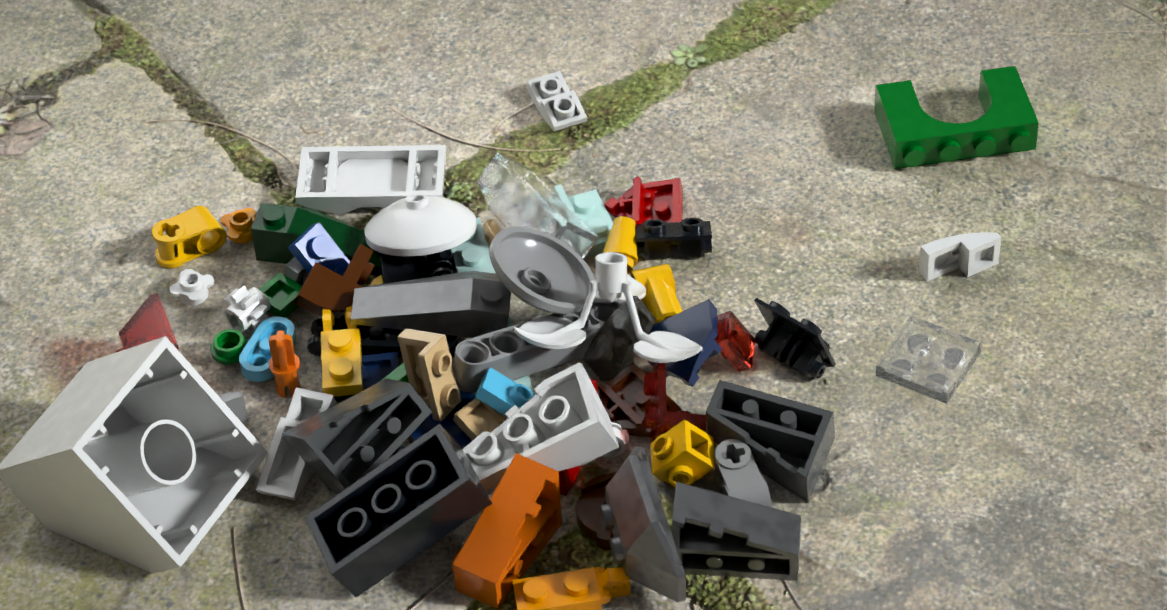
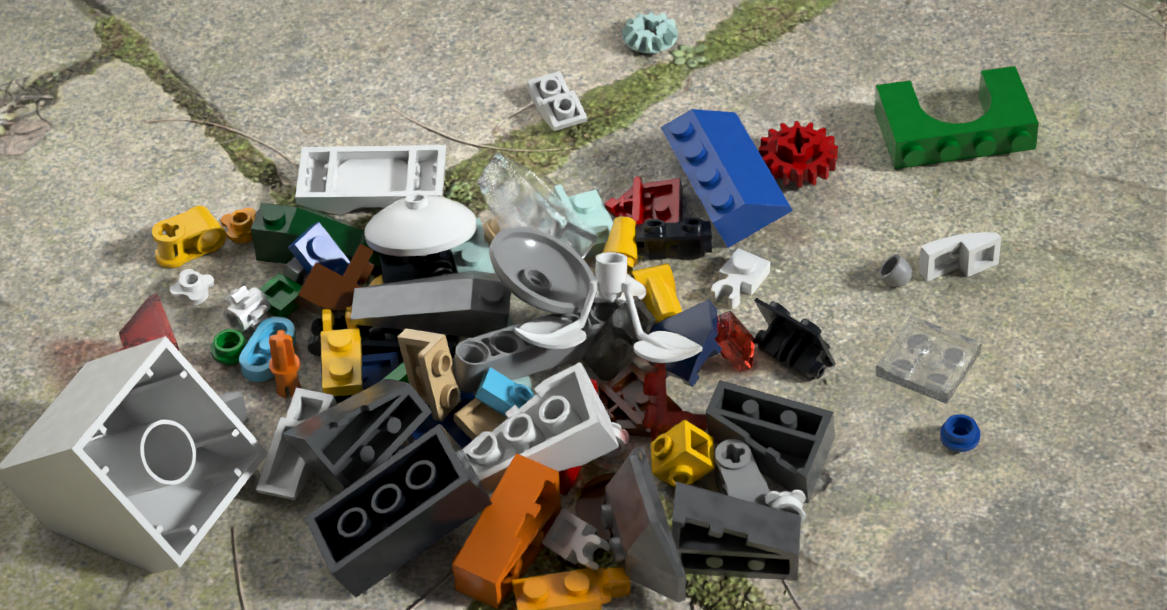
(574, 539): none -> white plate
(646, 41): none -> light aqua gear
(726, 172): none -> blue slope
(740, 274): none -> white plate
(792, 501): none -> white plate
(799, 153): none -> red gear
(895, 271): none -> light grey hinge
(960, 433): none -> blue plate

